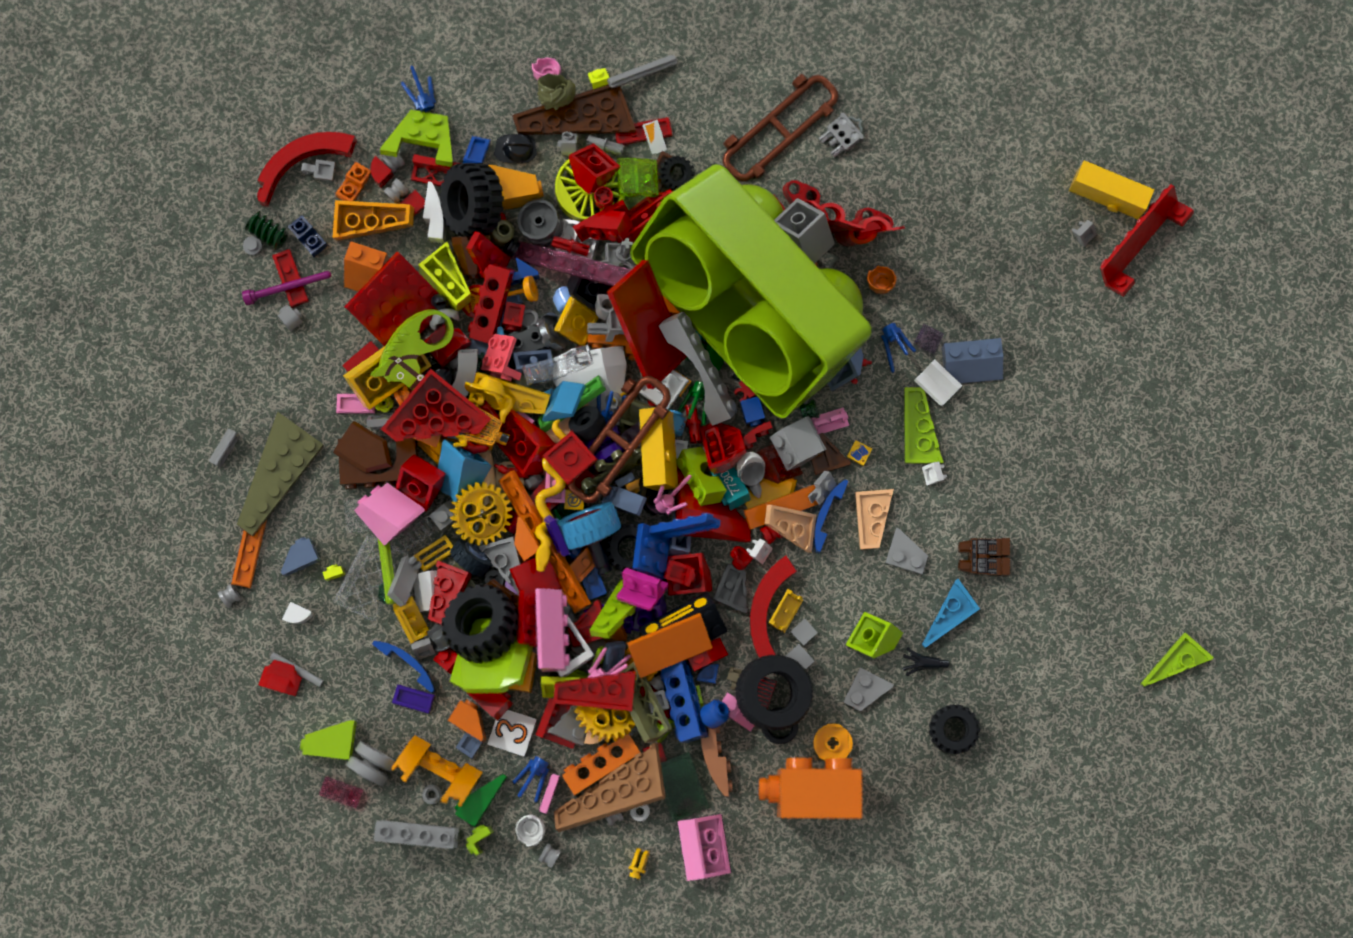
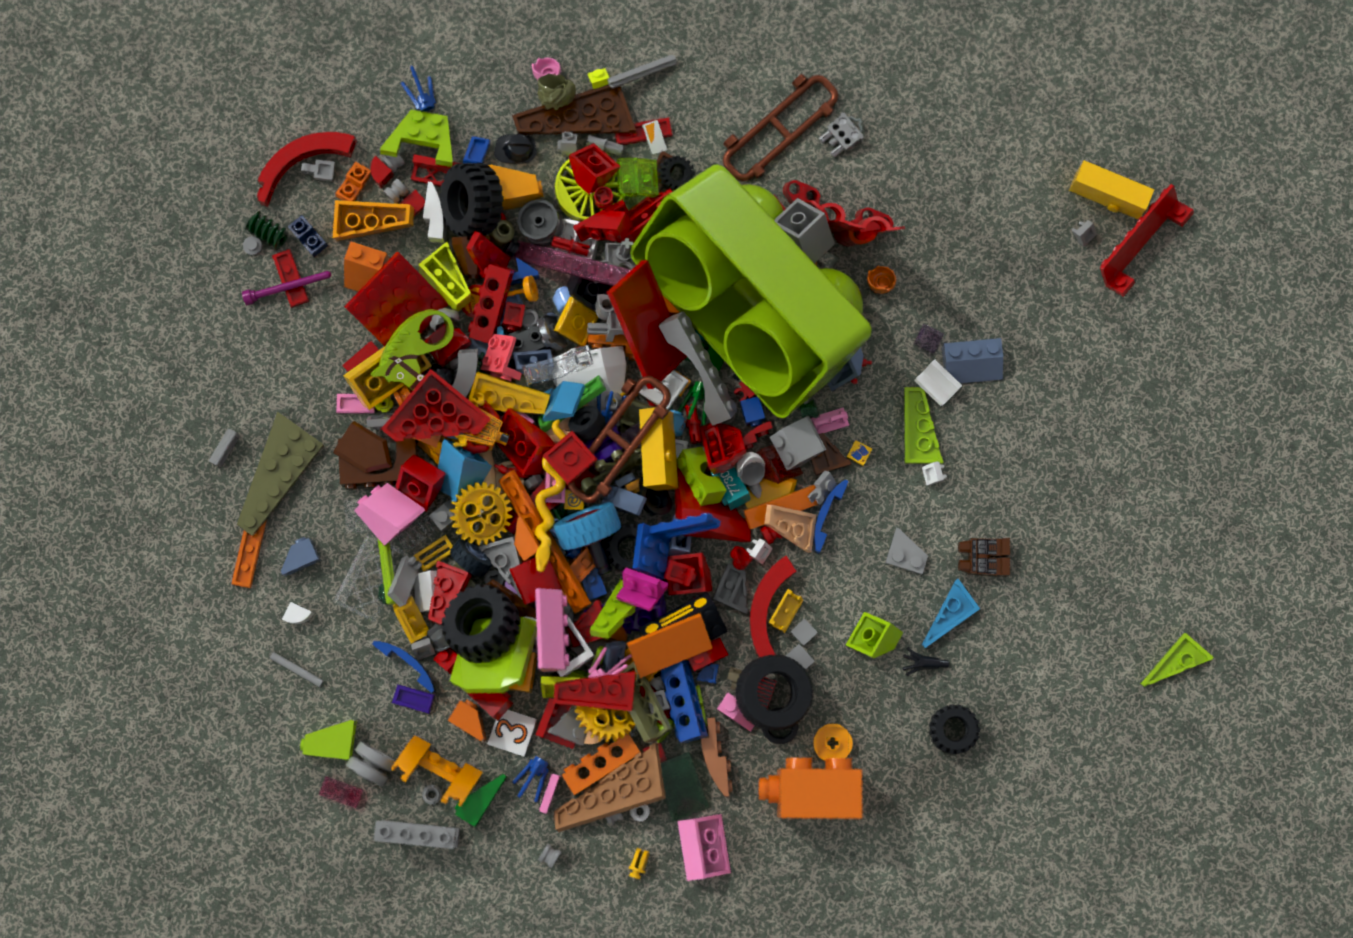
(229, 595): light grey wheel -> none
(281, 678): red slope -> none
(290, 317): light grey plate -> none
(333, 572): neon yellow plate -> none
(439, 298): black hinge -> none
(469, 745): sand blue tile -> none
(478, 834): lime bracket -> none
(494, 394): yellow hair -> none
(527, 618): red plate -> none
(531, 824): white hair -> none
(556, 535): dark purple tile -> none
(665, 502): bright pink plant -> none
(714, 714): blue head -> none
(866, 689): light grey wing -> none
(871, 516): light nougat wing -> none
(893, 333): blue plant -> none

